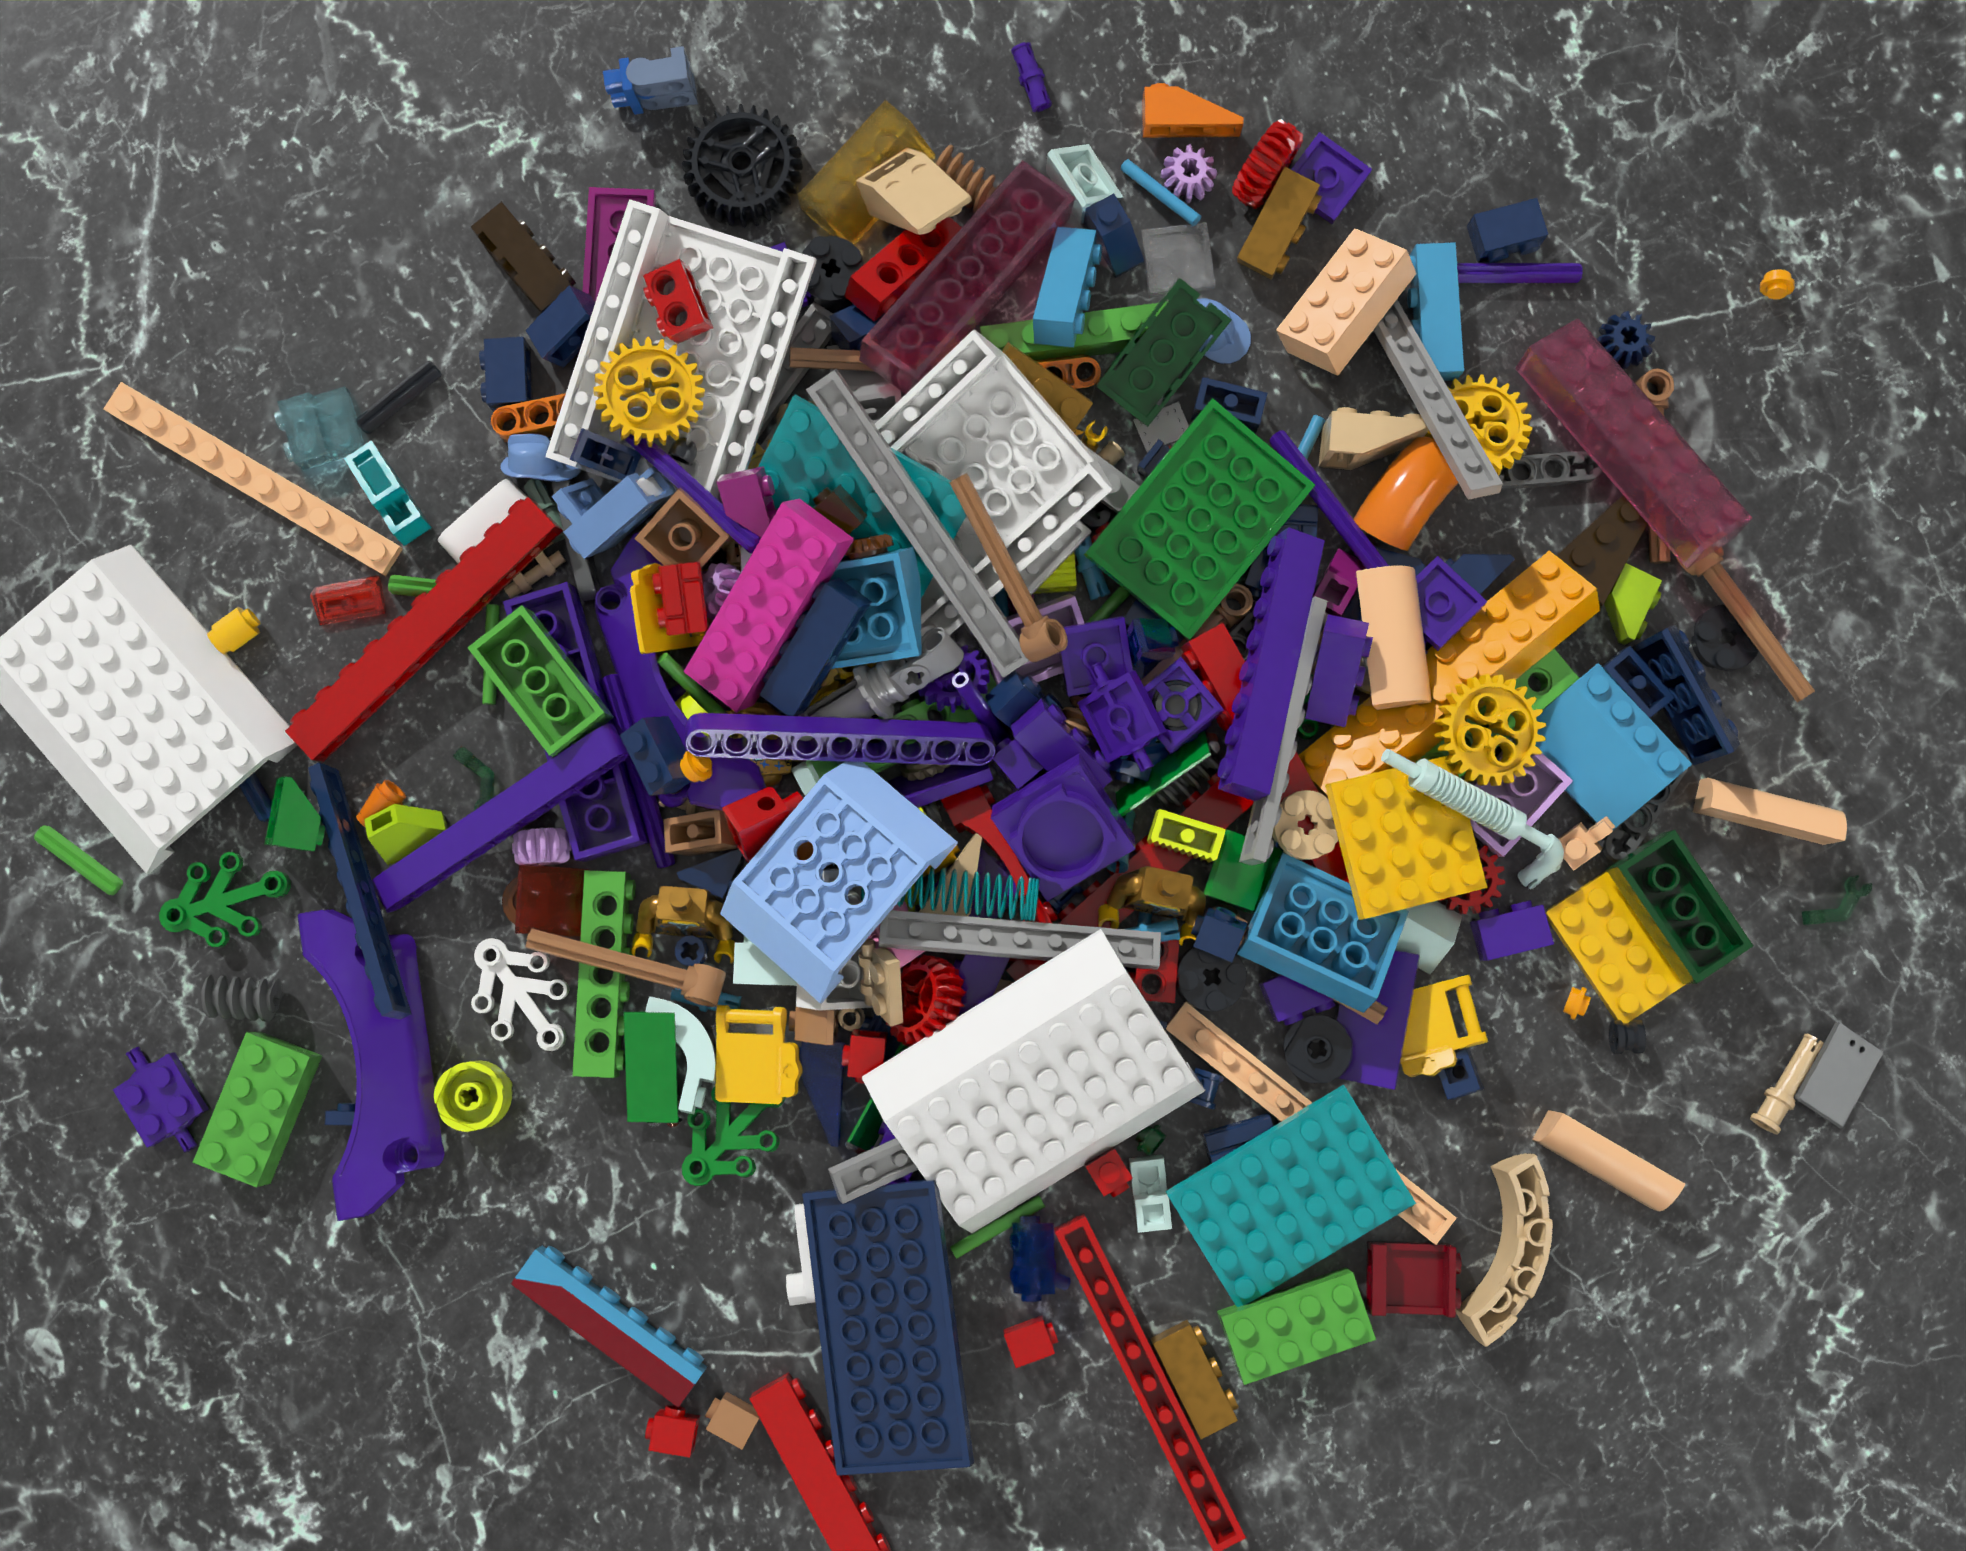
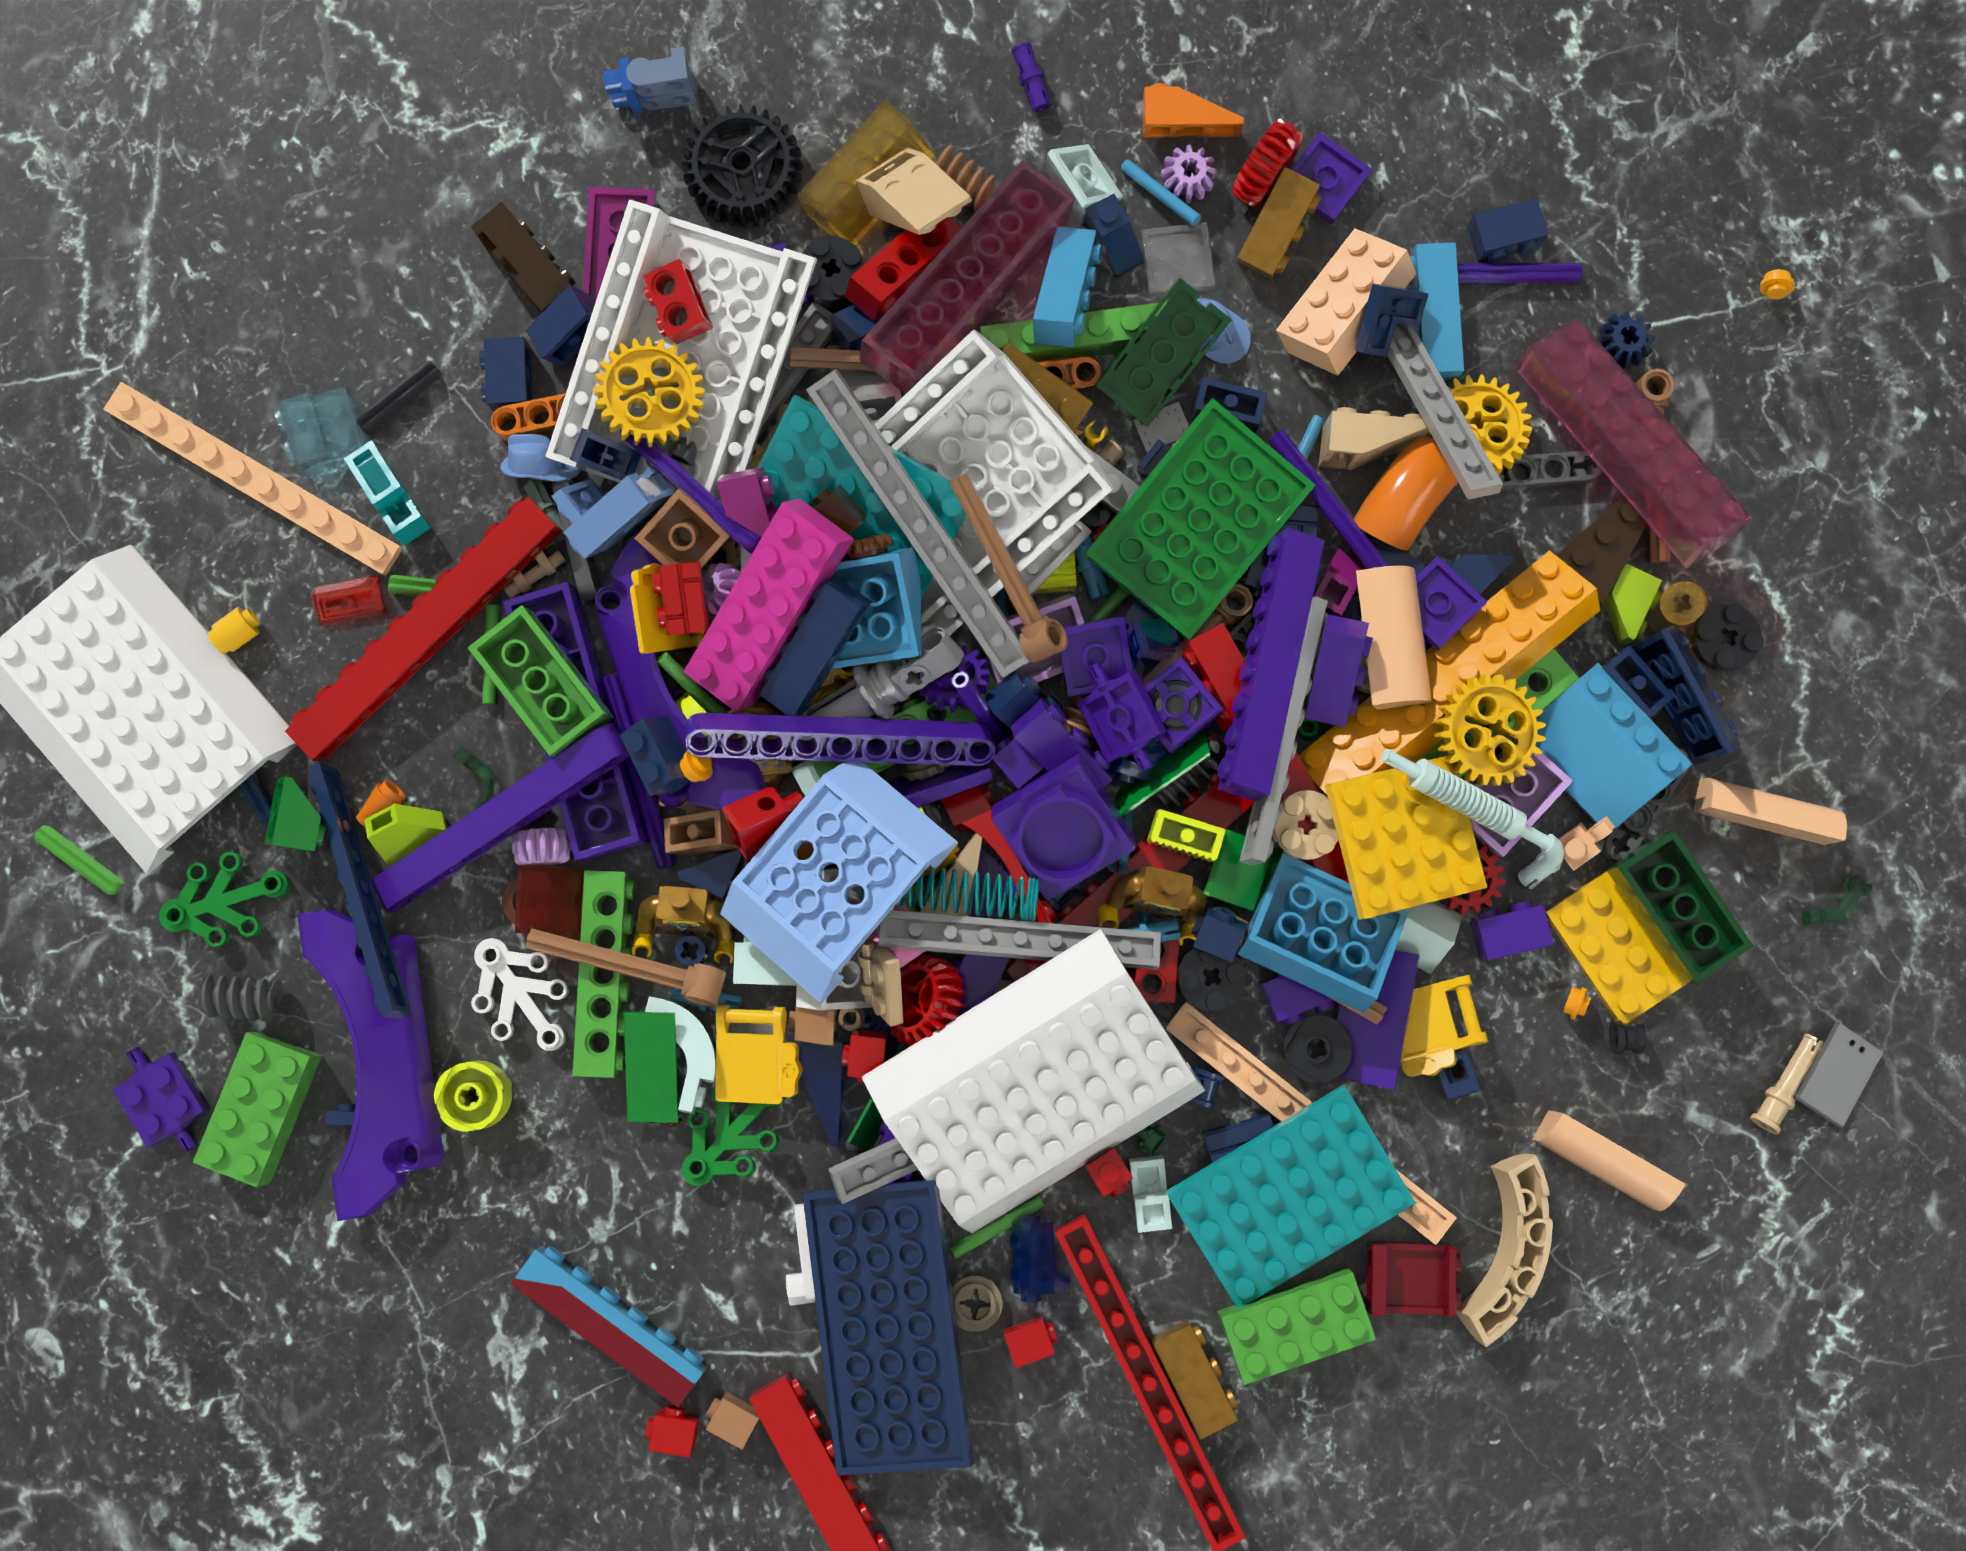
(471, 525): white beam -> none
(987, 1314): none -> dark tan gear
(1383, 310): none -> dark blue plate
(1669, 605): none -> clear yellow piece
(1751, 623): medium nougat piece -> none

